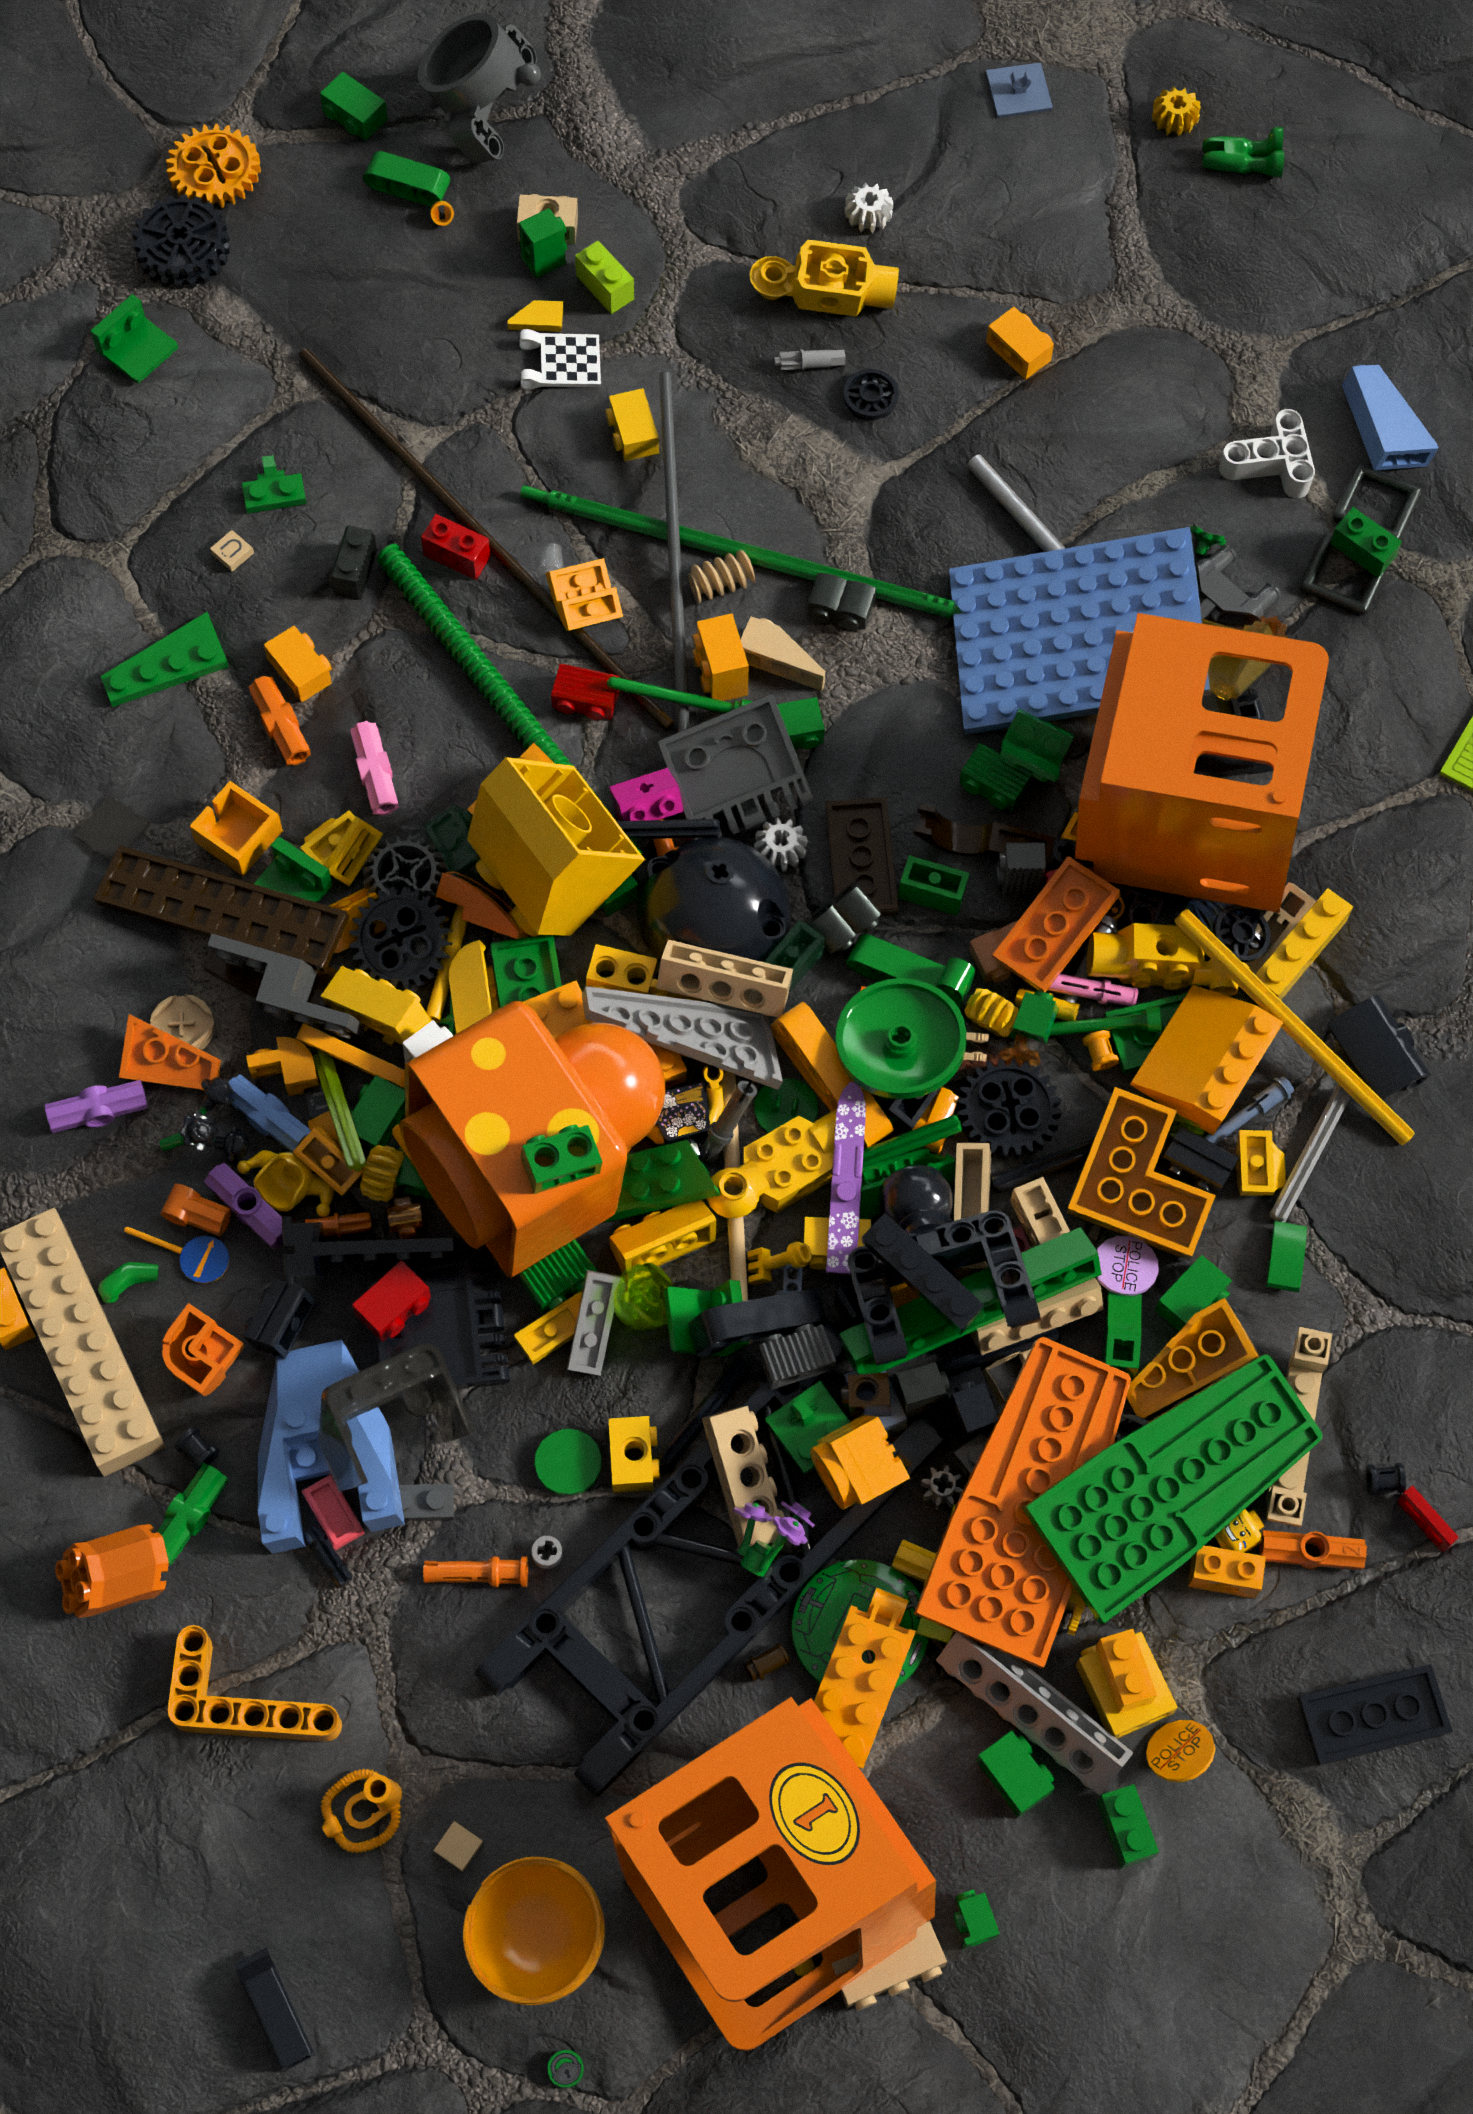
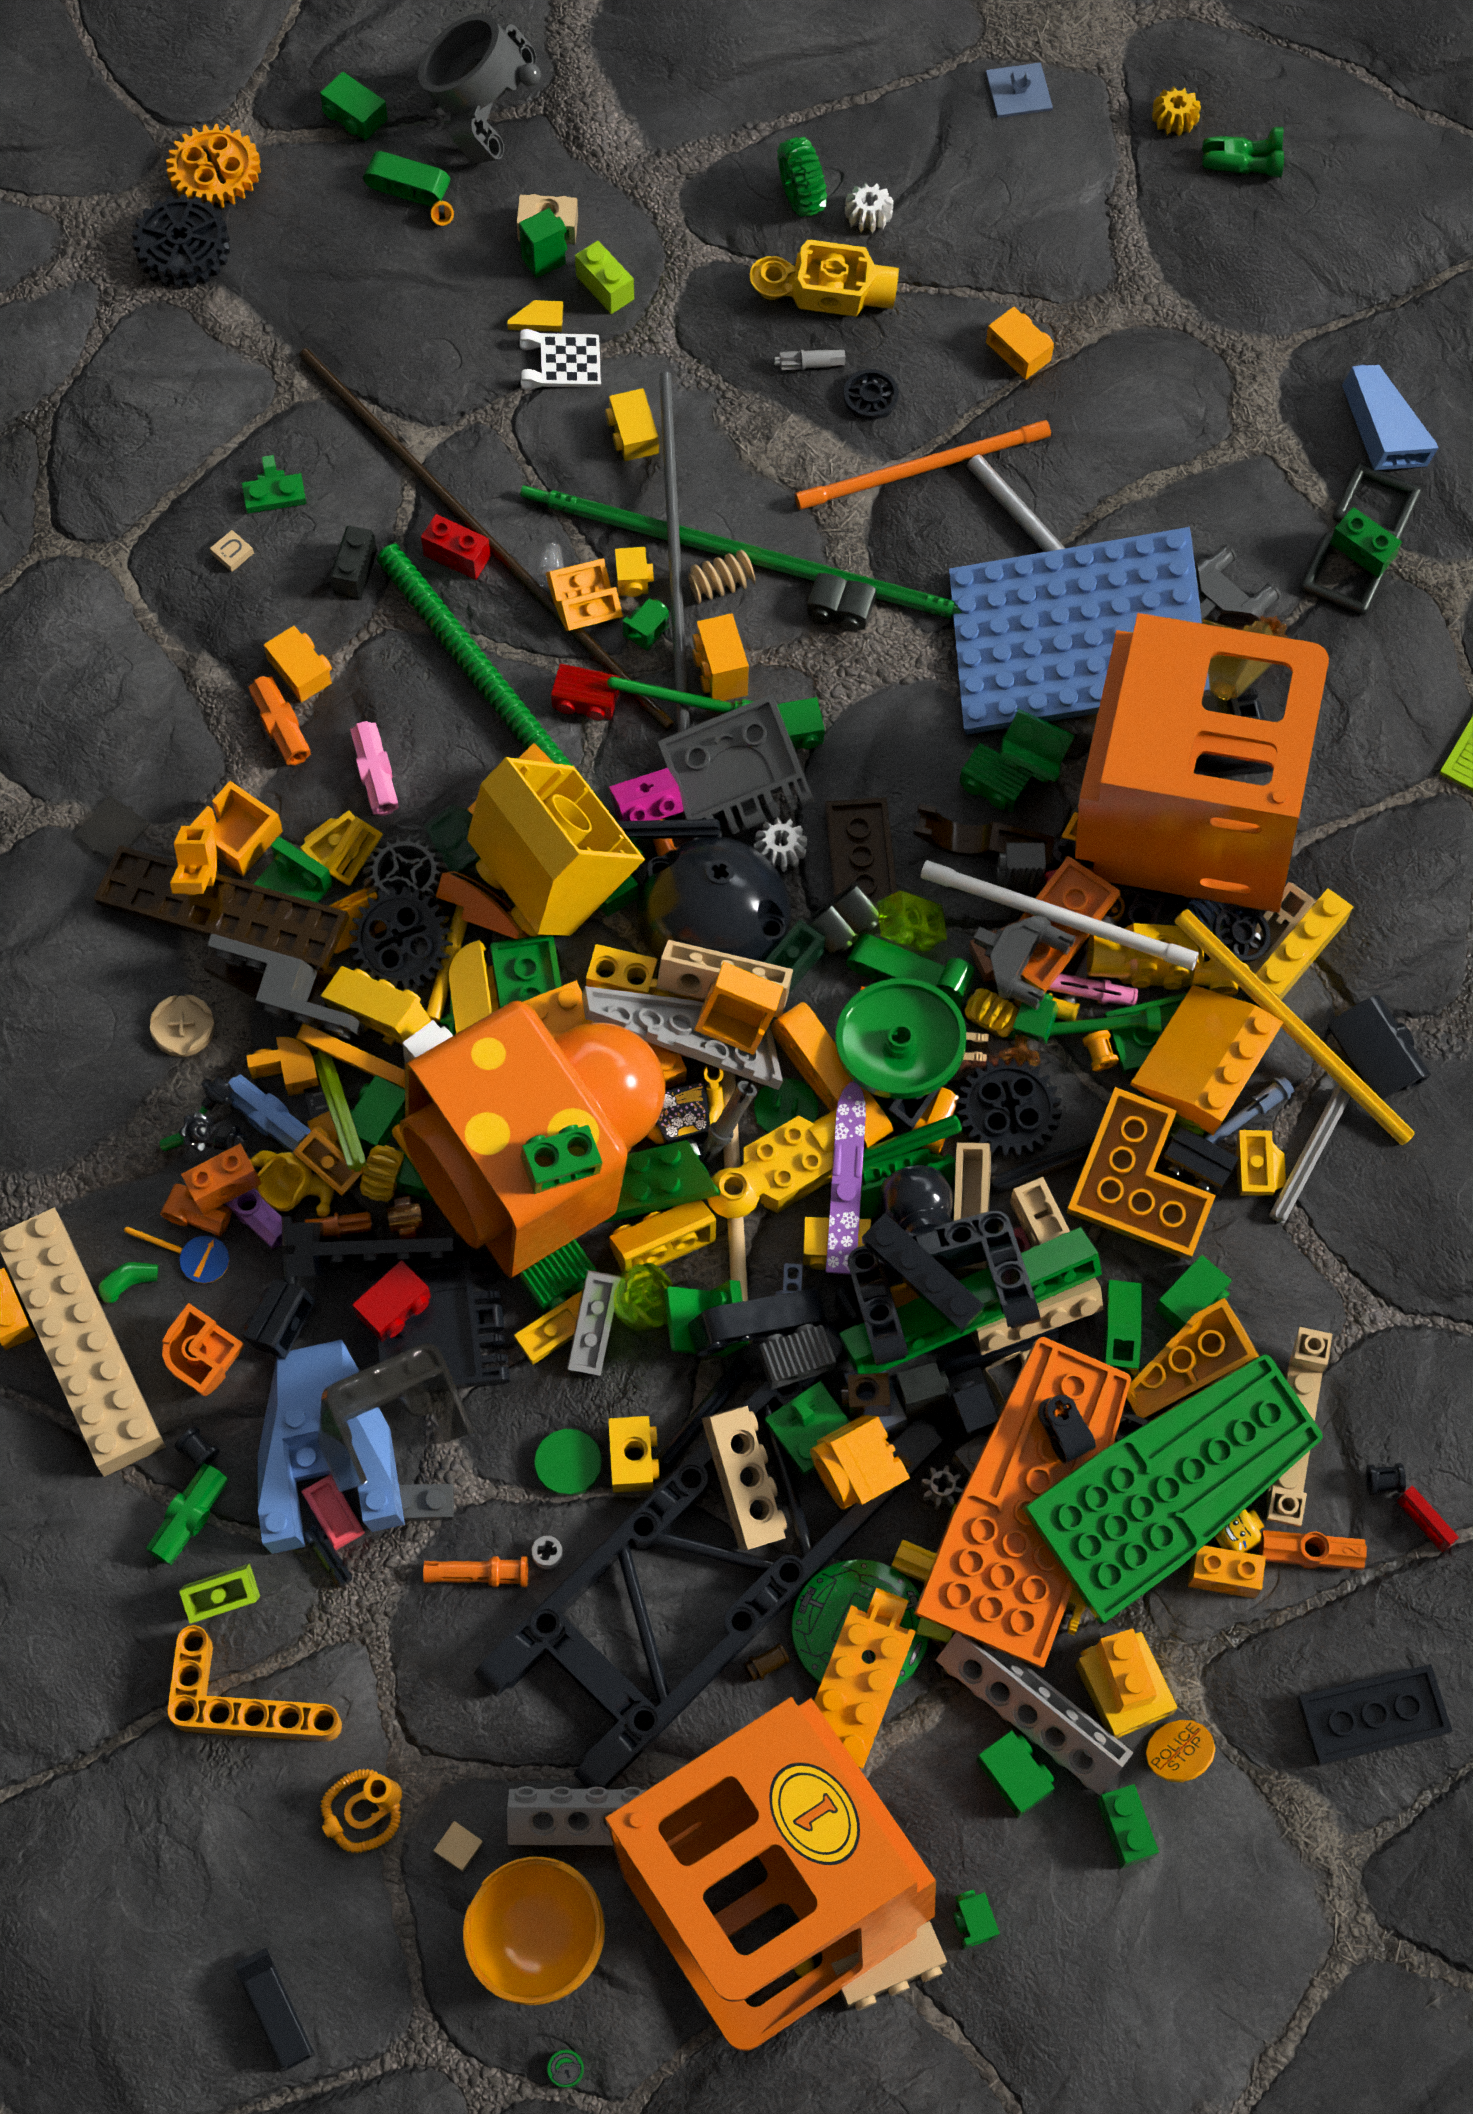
(96, 1106): medium lavender piece -> none
(112, 1571): orange brick -> none
(132, 340): green bracket -> none
(163, 1058): orange wing -> none
(169, 662): green wing -> none
(196, 860): none -> light orange brick
(219, 1593): none -> lime brick
(221, 1179): none -> orange brick
(562, 1826): none -> light grey brick
(633, 571): none -> yellow brick
(646, 623): none -> green brick
(738, 1008): none -> light orange piece
(760, 1555): plant -> none
(776, 652): tan slope -> none
(797, 1255): yellow hinge -> none
(802, 176): none -> green gear
(821, 494): none -> orange piece
(911, 921): none -> clear neon green brick
(933, 885): green brick -> none
(1012, 950): none -> dark grey connector
(1067, 1431): none -> black piece
(1127, 1265): lavender piece -> none
(1167, 951): none -> white piece
(1206, 539): green plant -> none
(1278, 456): white beam -> none
(1286, 1256): green slope -> none

